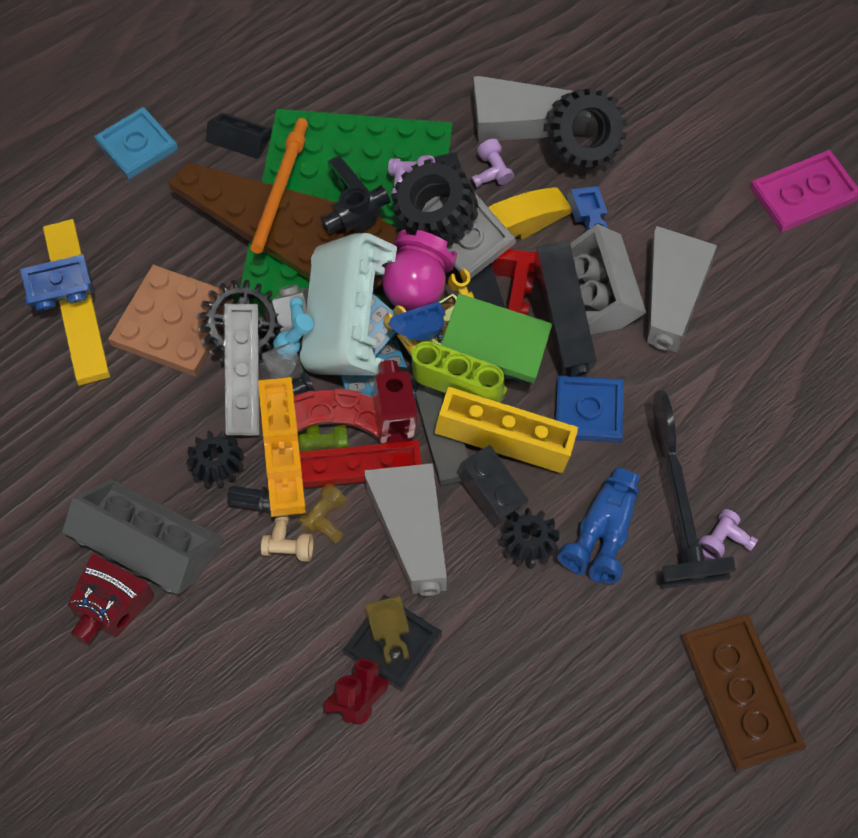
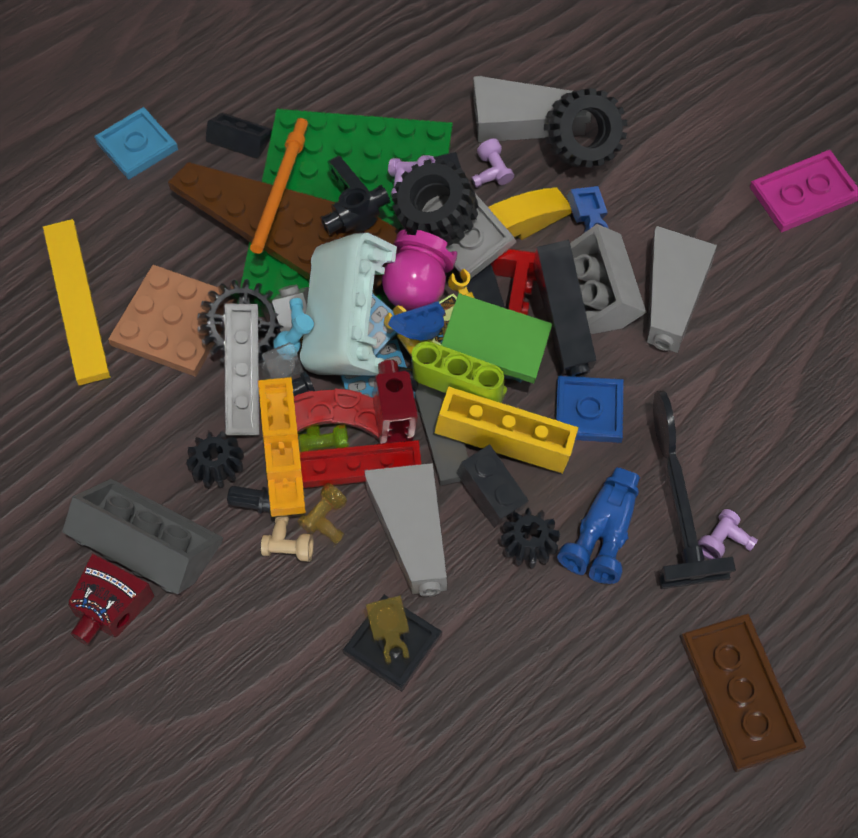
(56, 282): blue bracket -> none
(357, 692): dark red hips -> none

